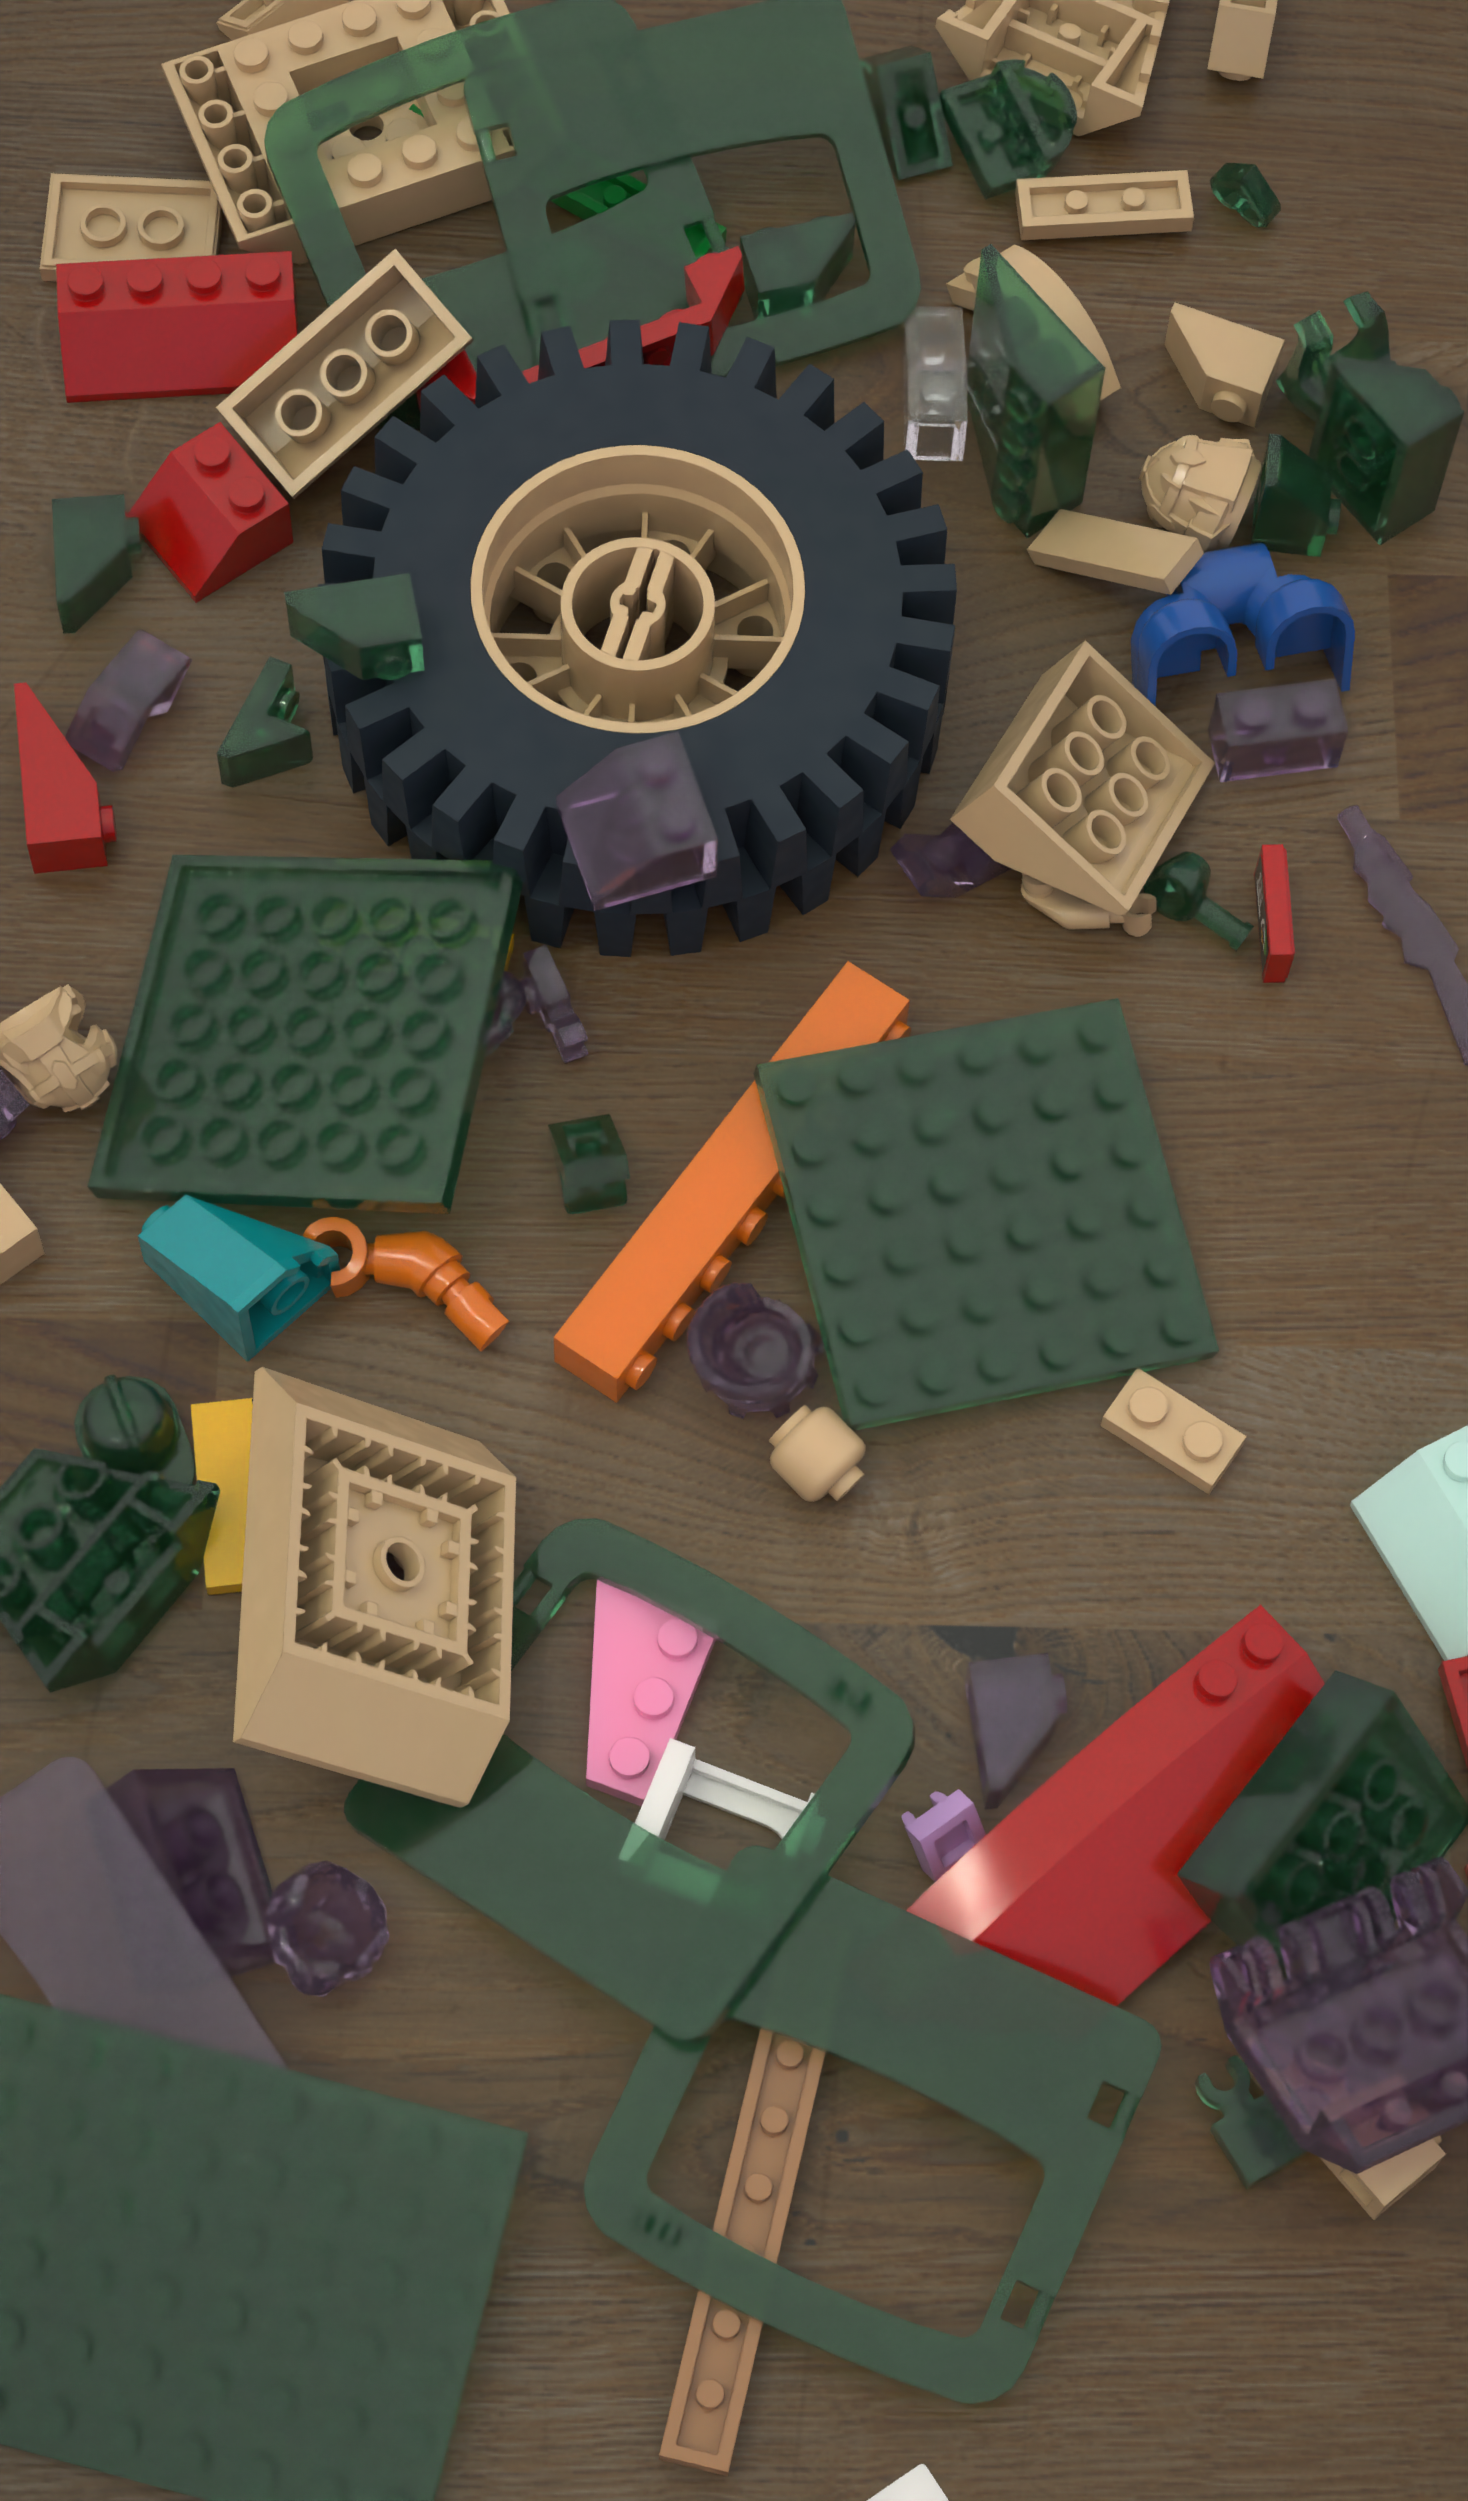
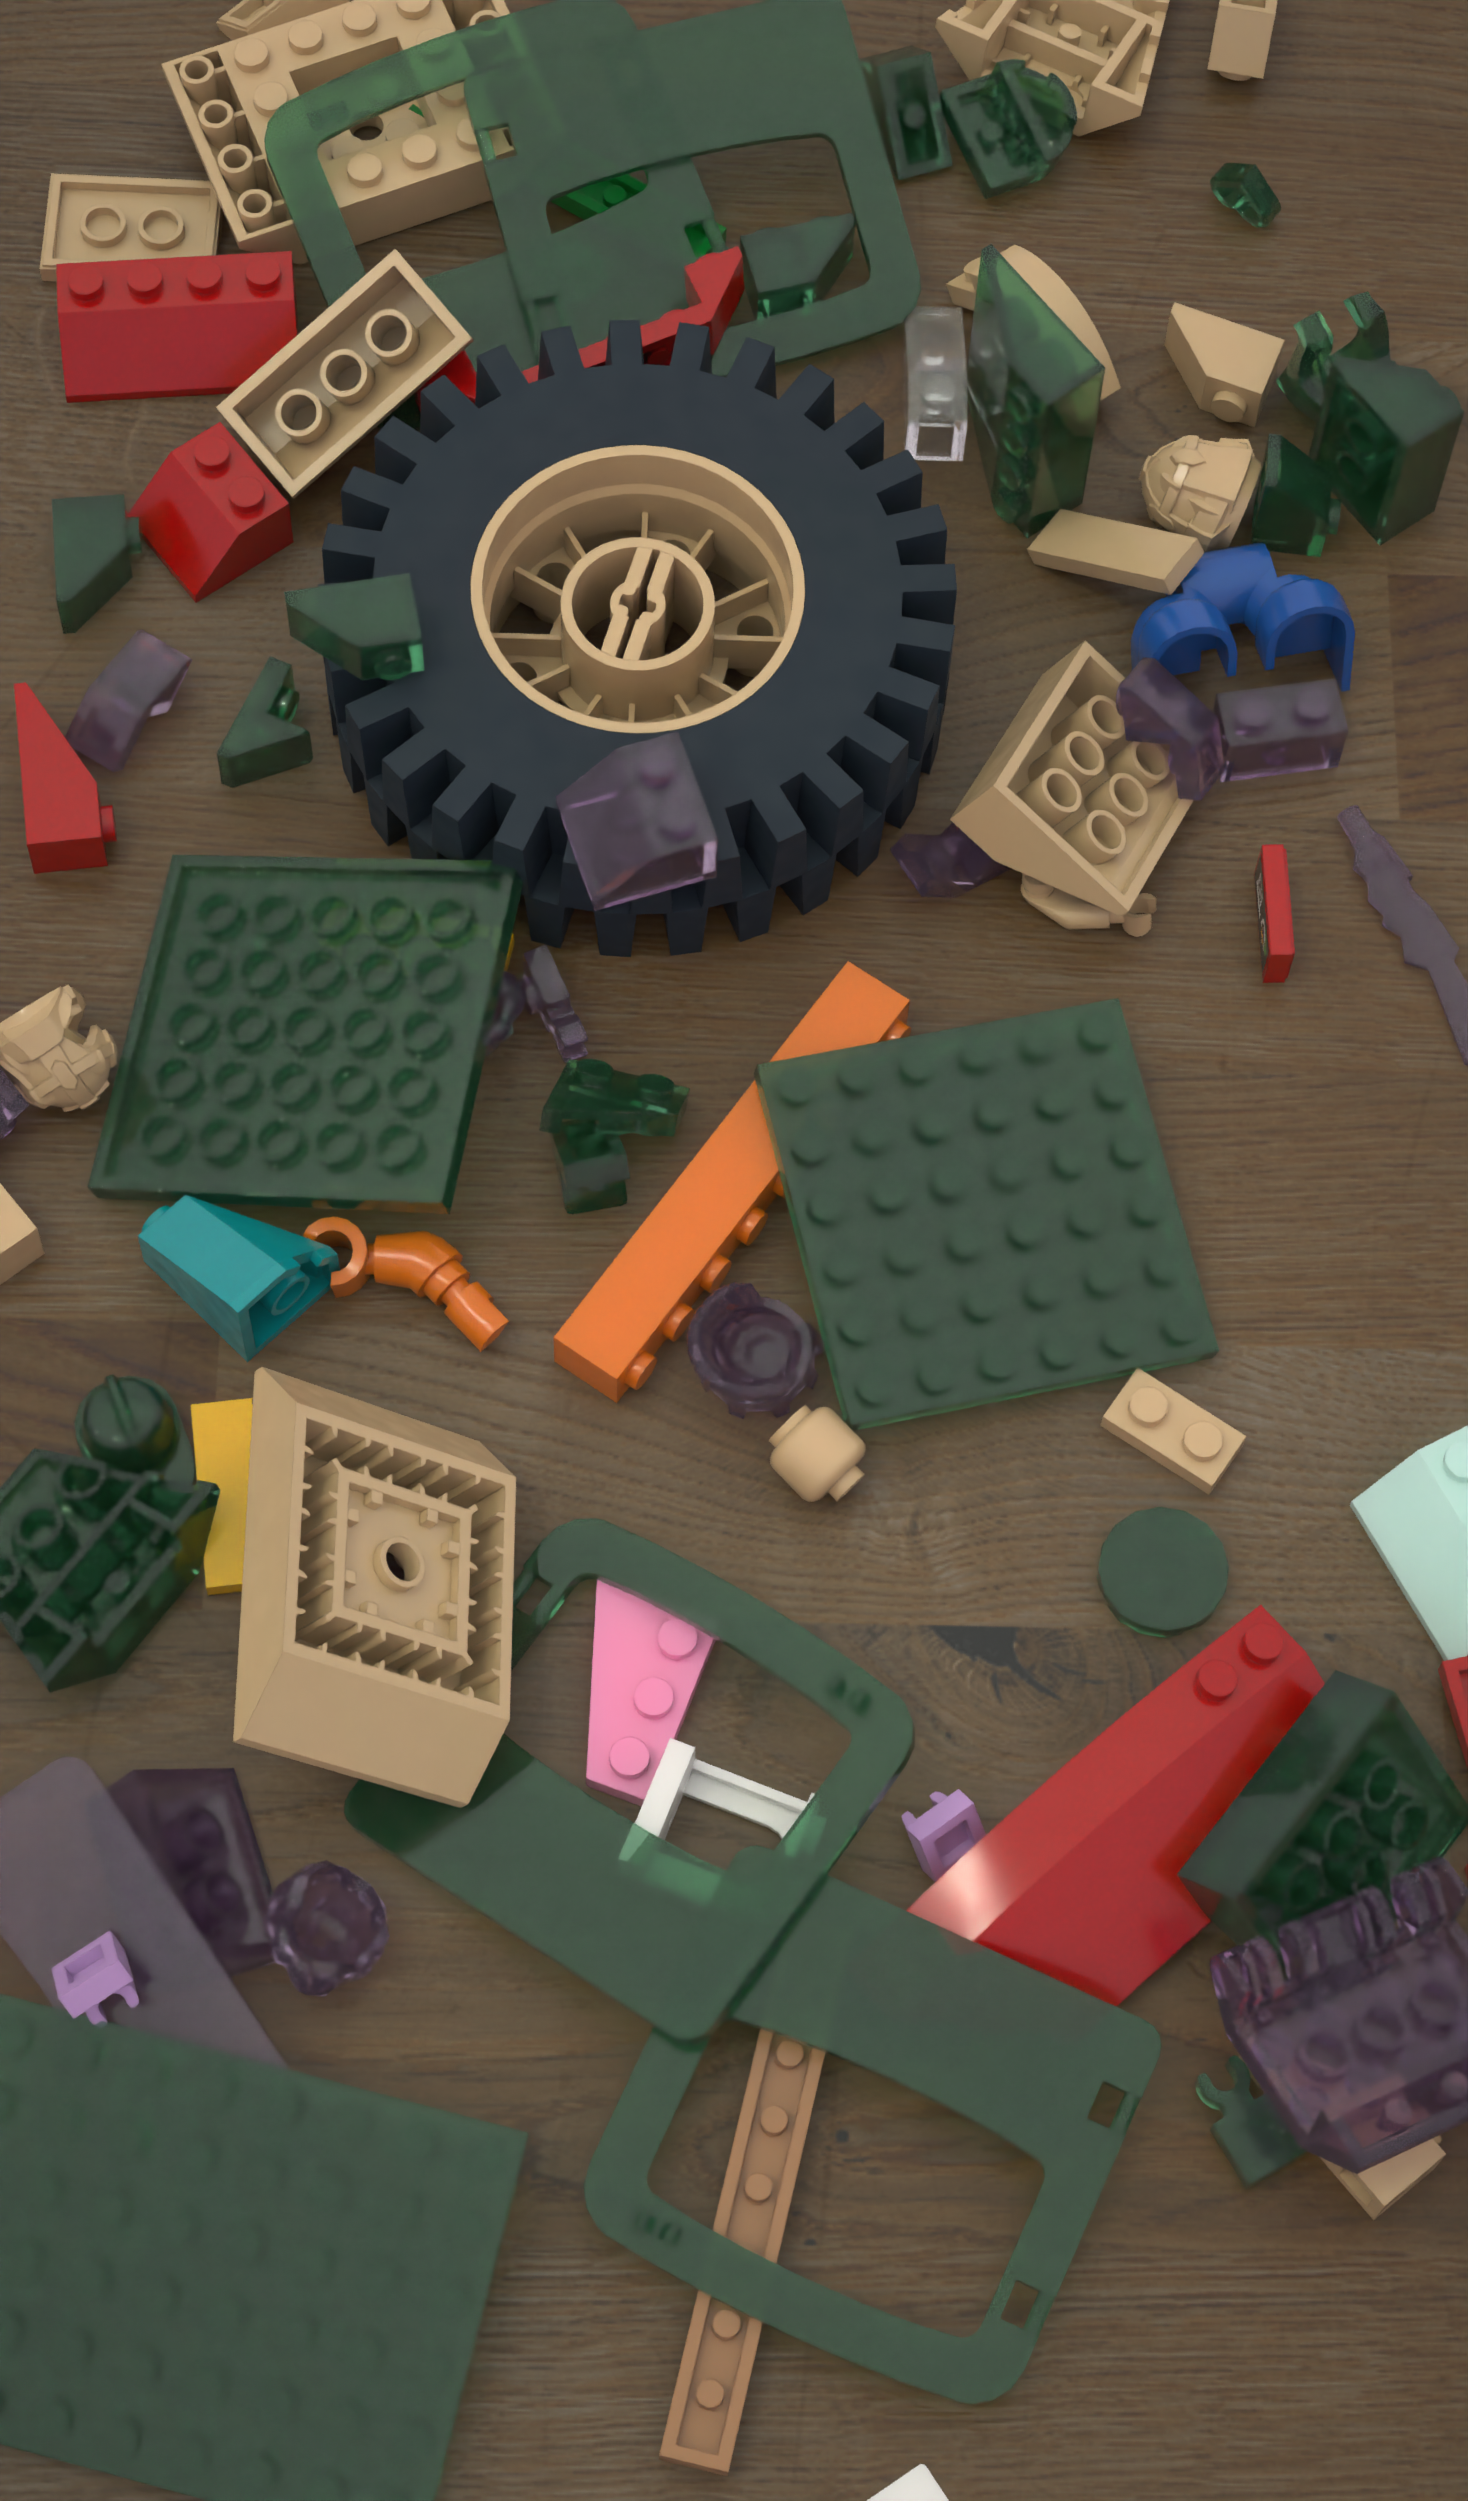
(93, 1976): none -> lavender tile
(615, 1100): none -> clear green wing
(1011, 1718): clear purple slope -> none
(1104, 205): tan plate -> none
(1162, 1571): none -> clear green tile
(1166, 712): none -> clear purple slope
(1182, 895): clear green bar -> none

